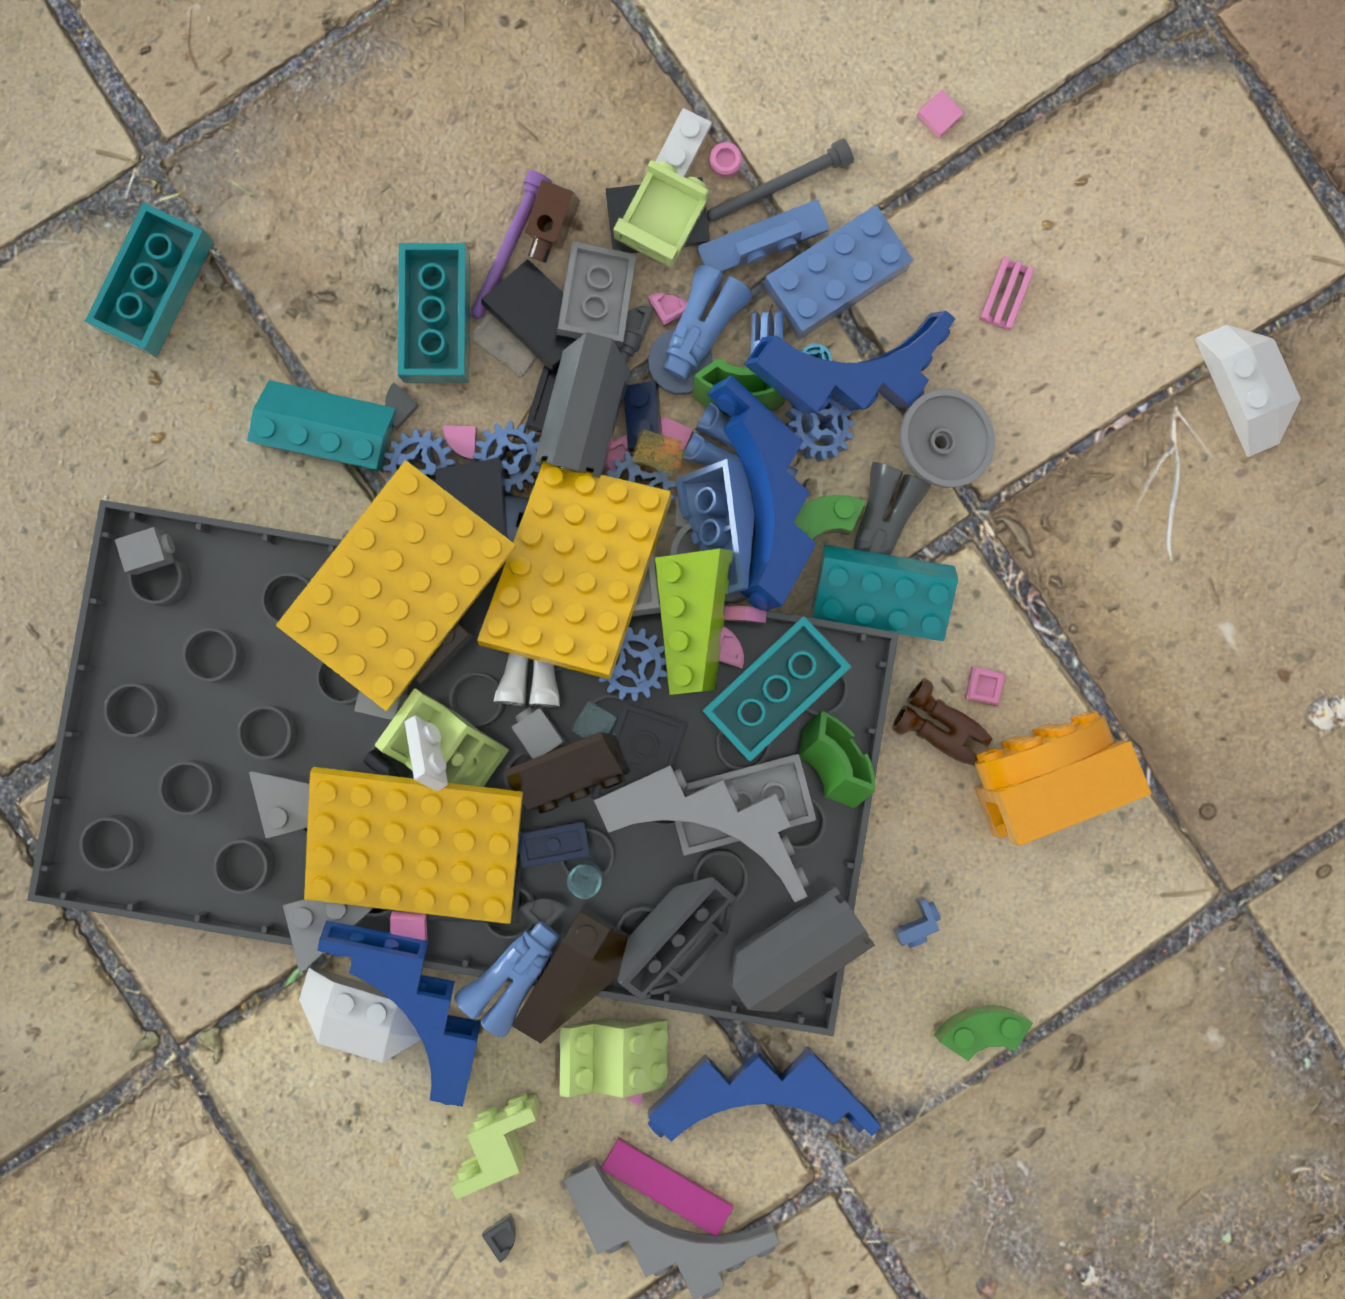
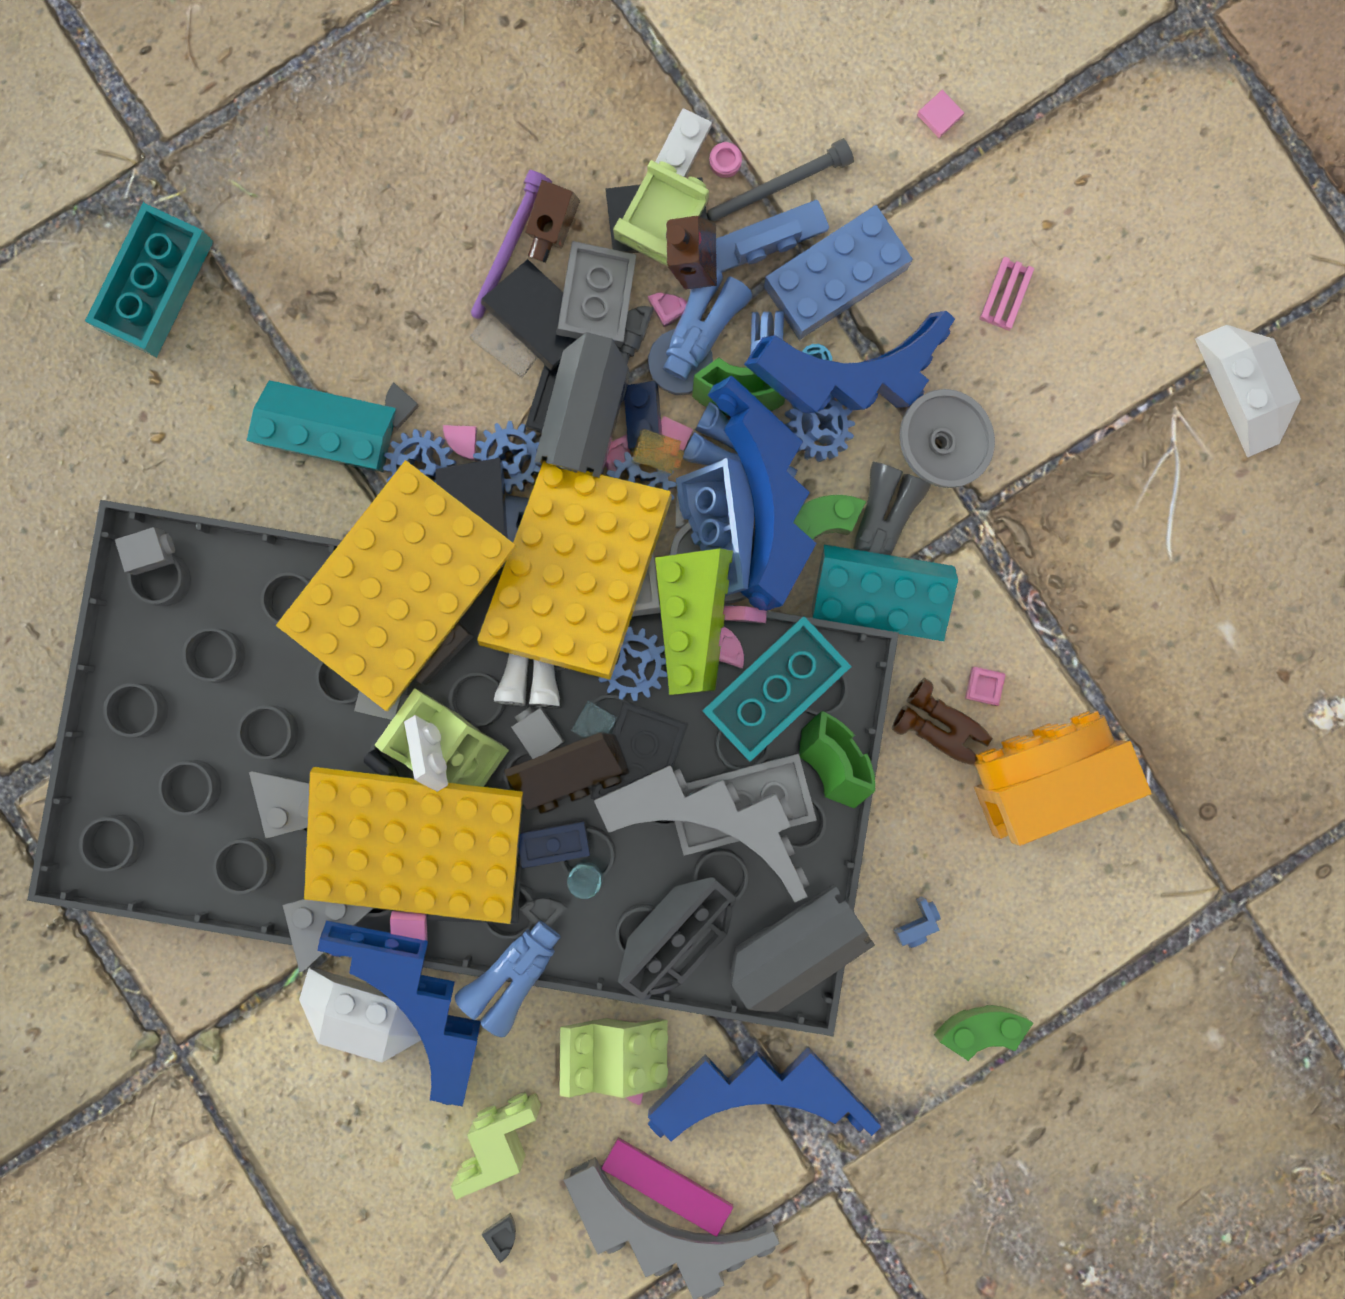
(433, 312): teal brick -> none
(577, 973): dark brown wedge -> none
(689, 246): none -> reddish brown torso

